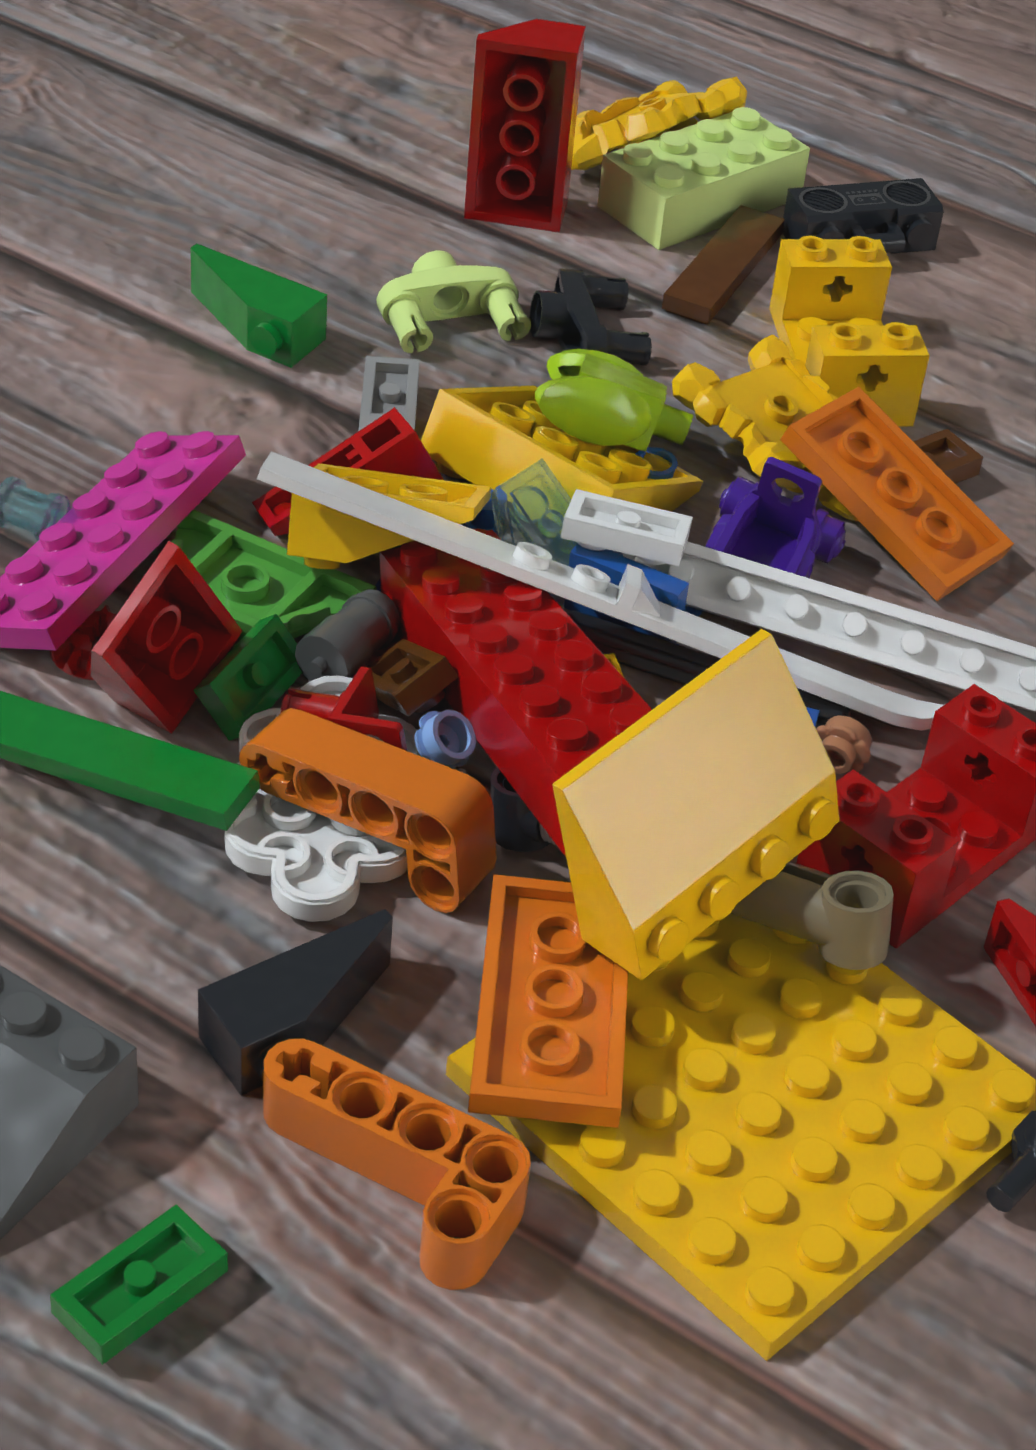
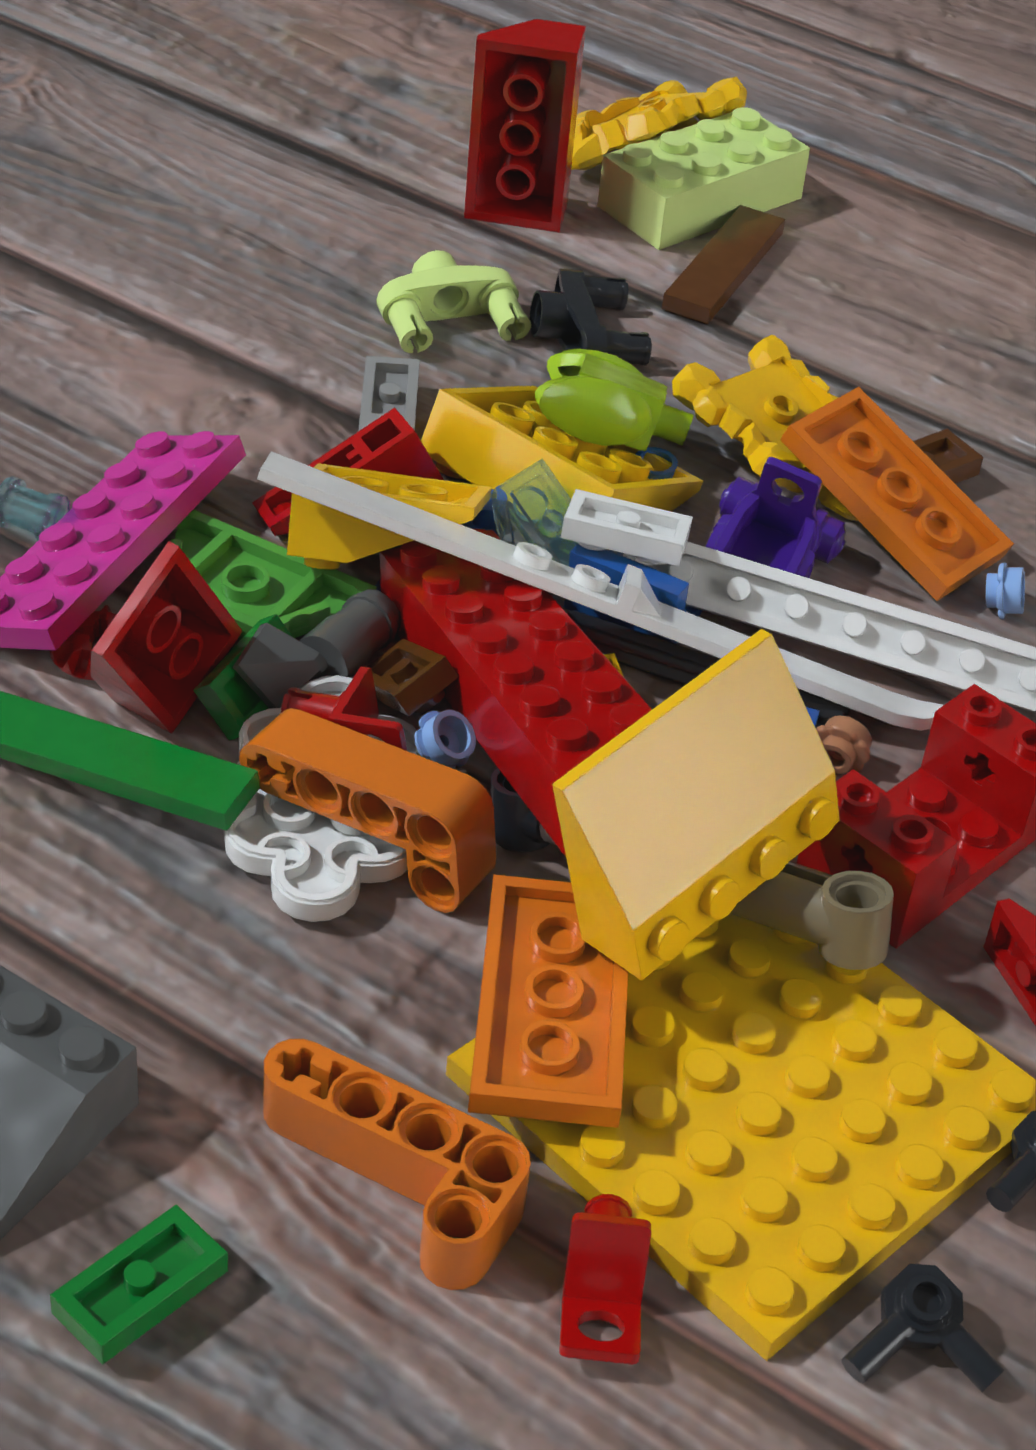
(259, 307): green slope -> none
(276, 663): none -> dark grey slope
(291, 997): black slope -> none
(605, 1280): none -> red bracket
(830, 315): yellow plate -> none
(896, 211): black piece -> none
(922, 1312): none -> black piece
(1006, 590): none -> light blue plate

